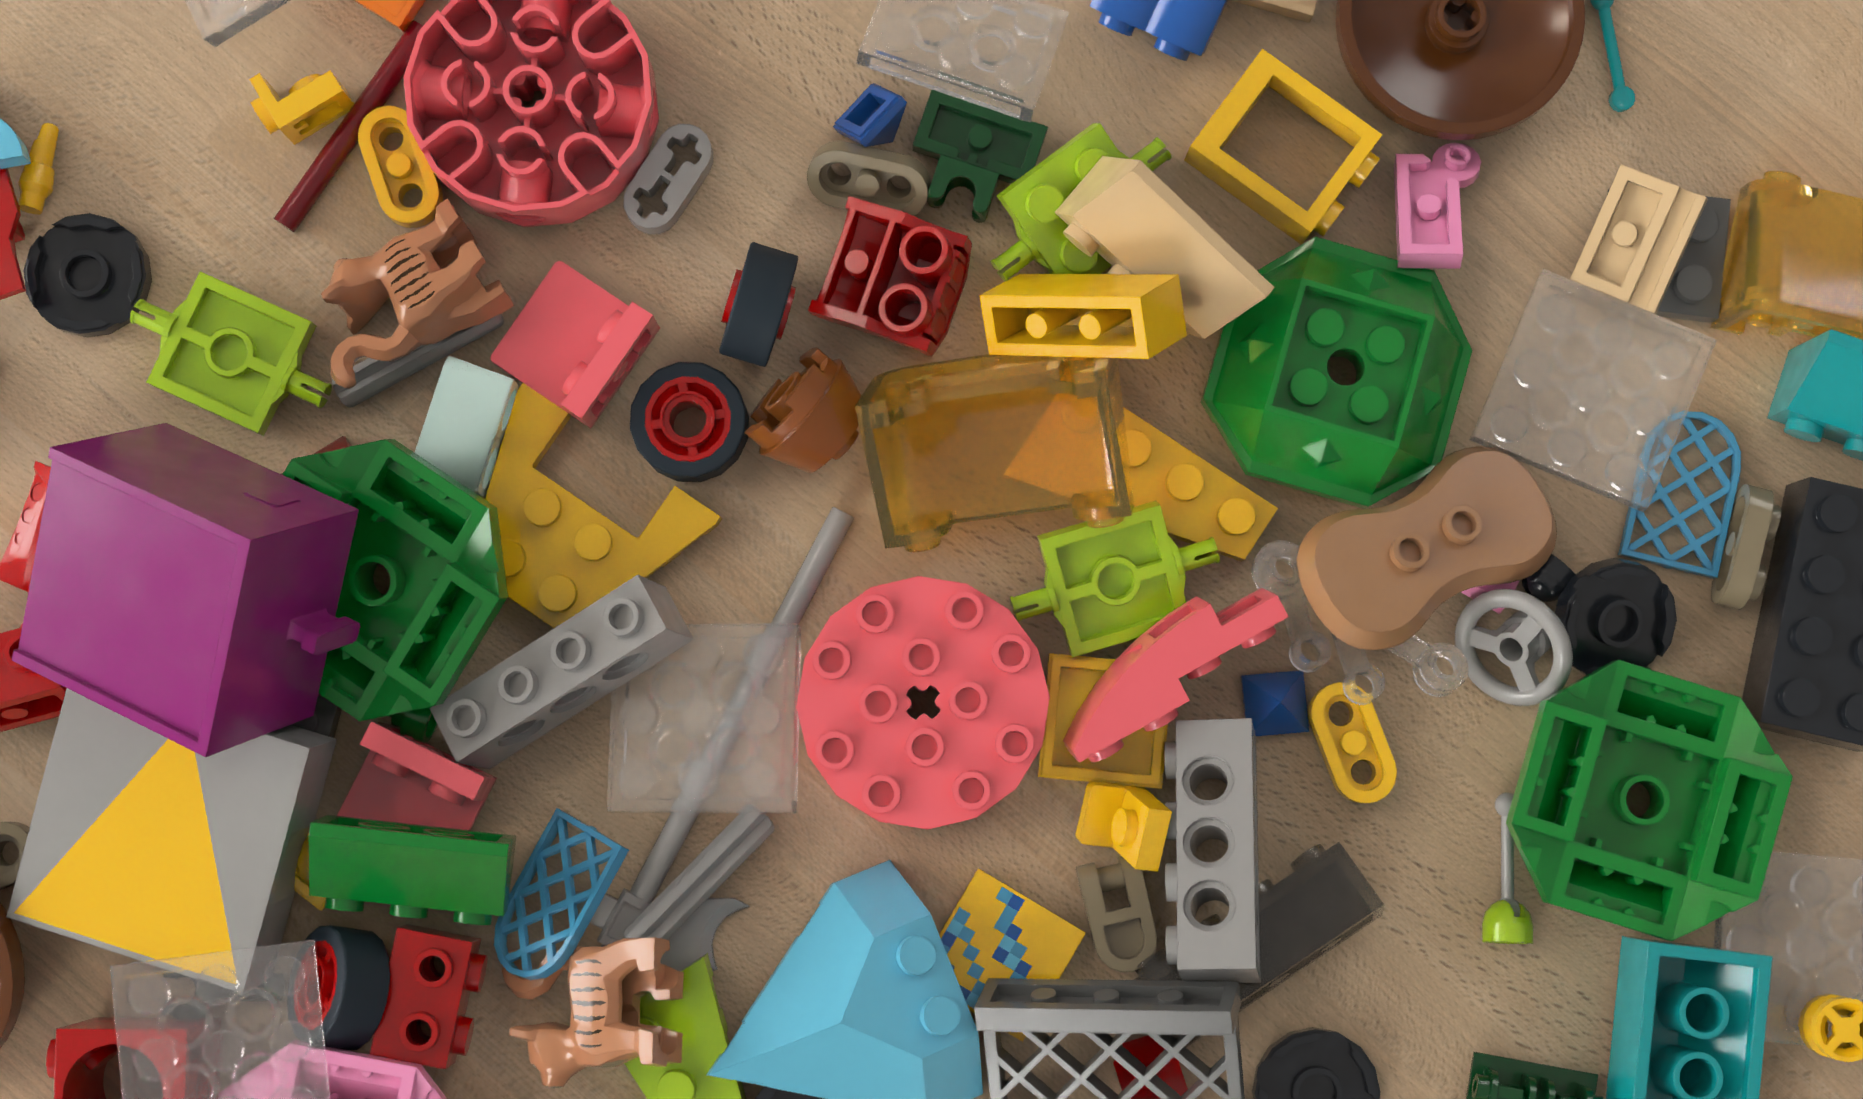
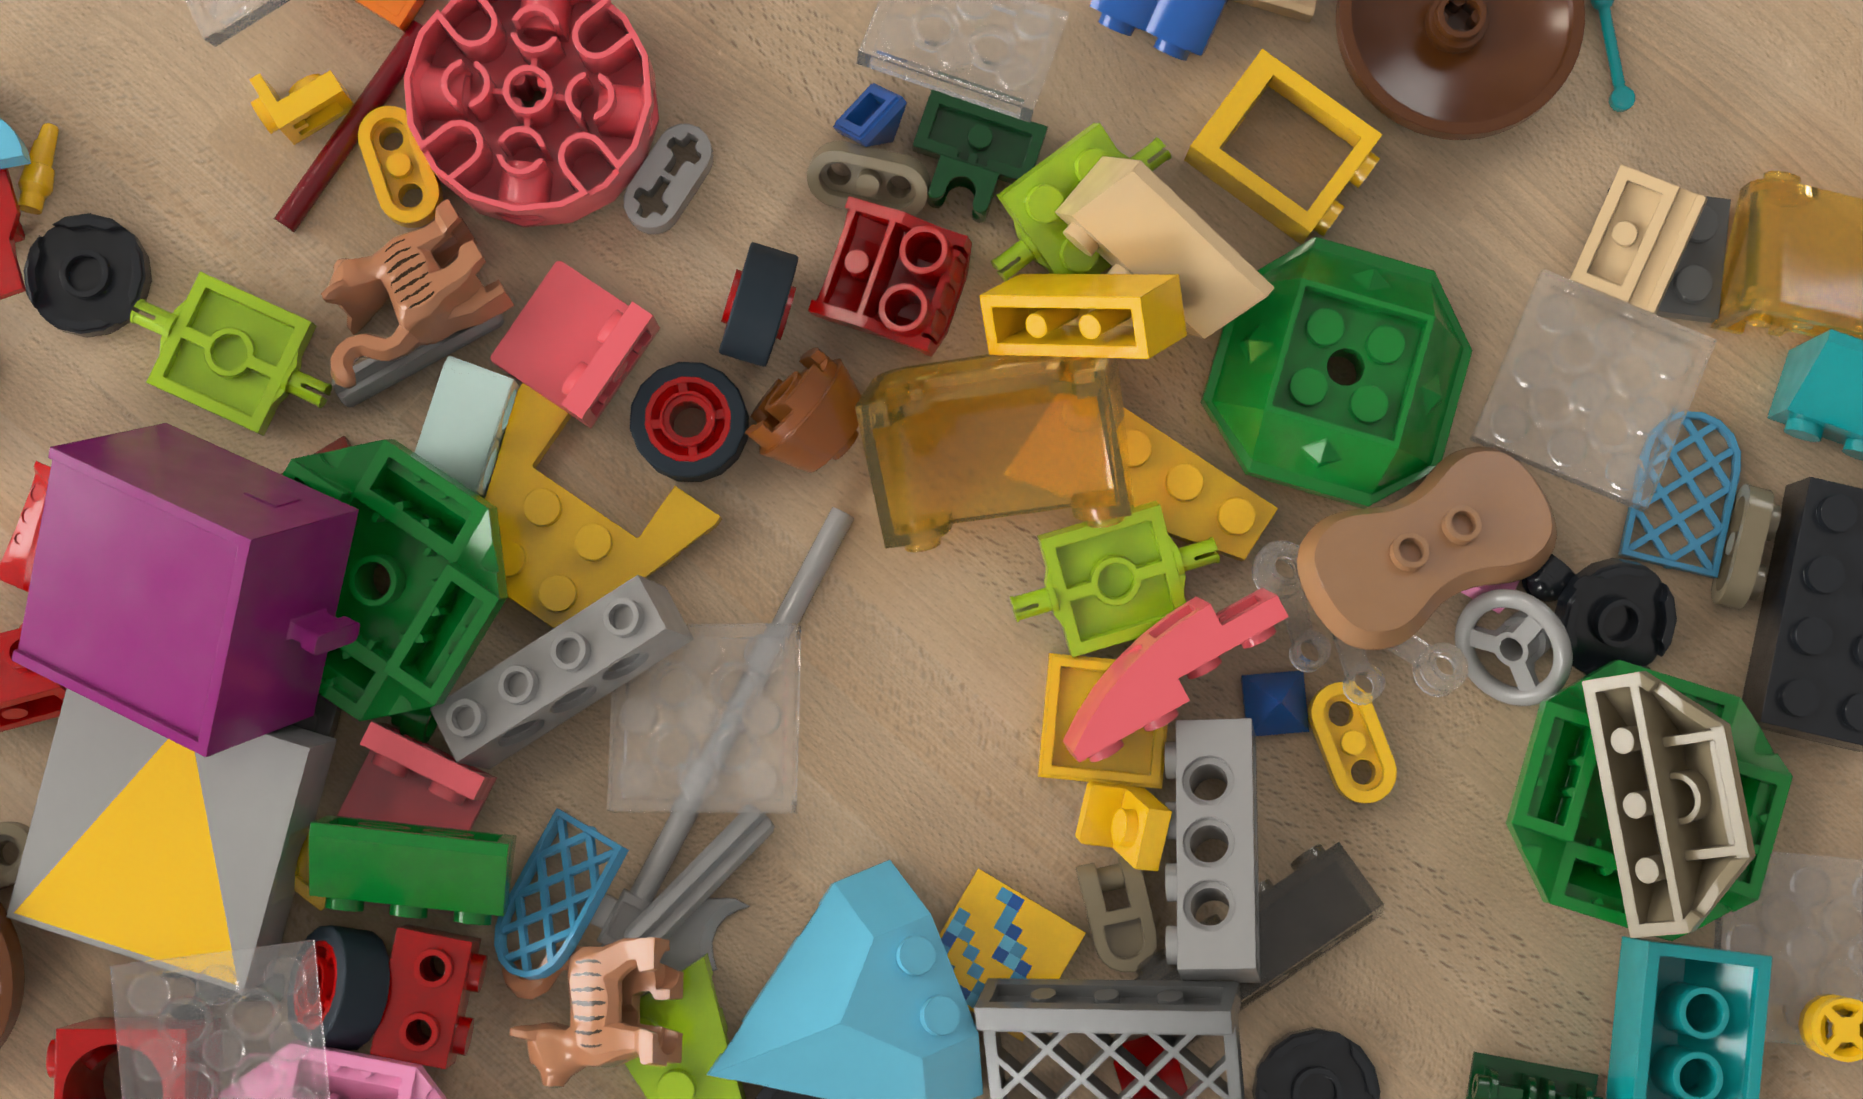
(923, 638): coral brick -> none
(1430, 205): bright pink hinge -> none
(1507, 919): hinge -> none
(1668, 801): none -> dark tan wedge

